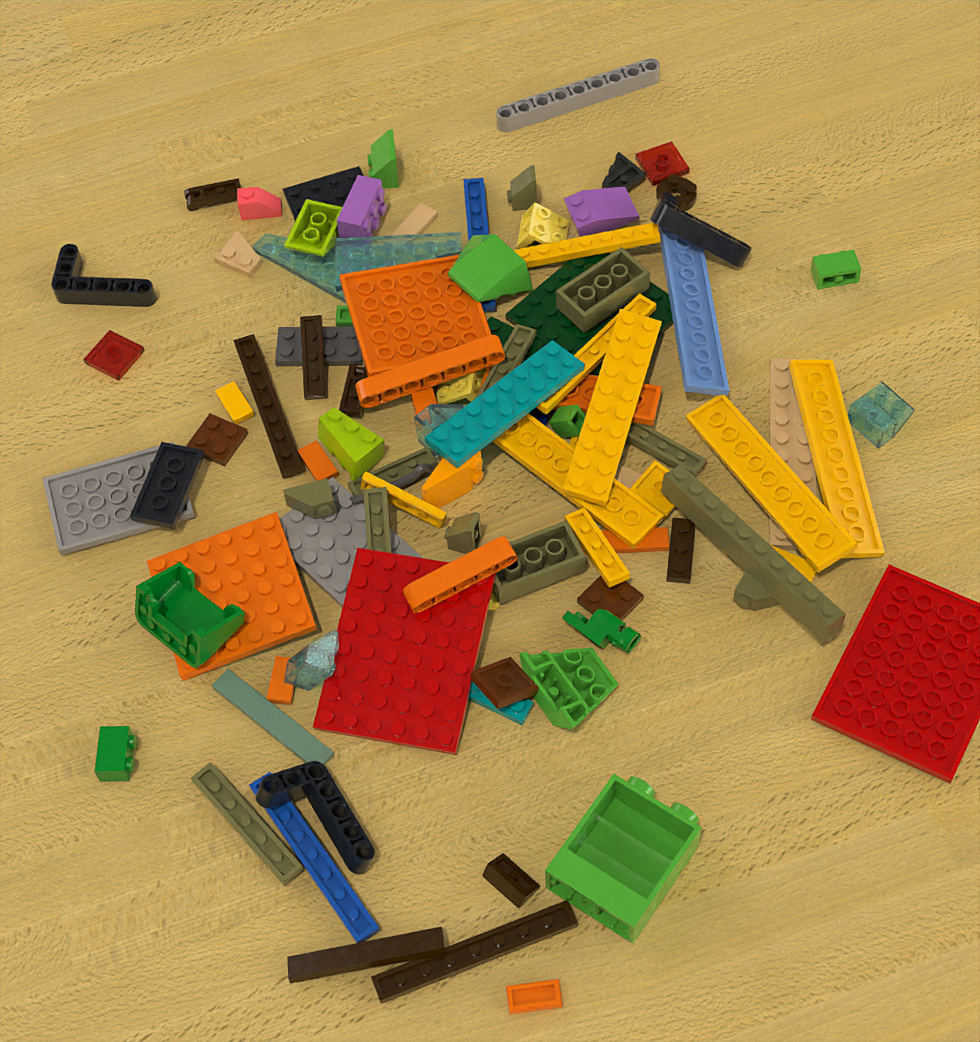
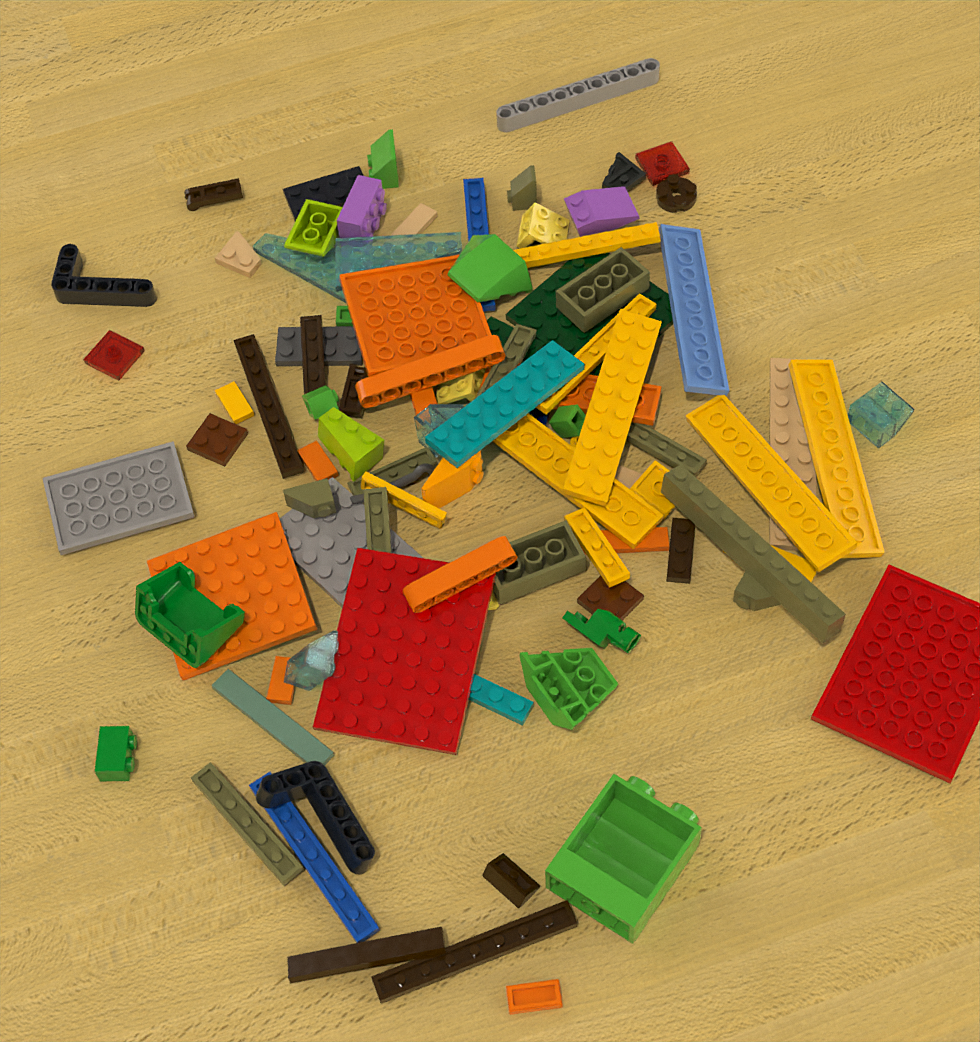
(167, 485): black plate -> none
(258, 204): coral slope -> none
(320, 401): none -> bright green brick
(464, 533): olive slope -> none
(504, 682): reddish brown plate -> none
(670, 217): black beam -> none
(835, 269): bright green brick -> none

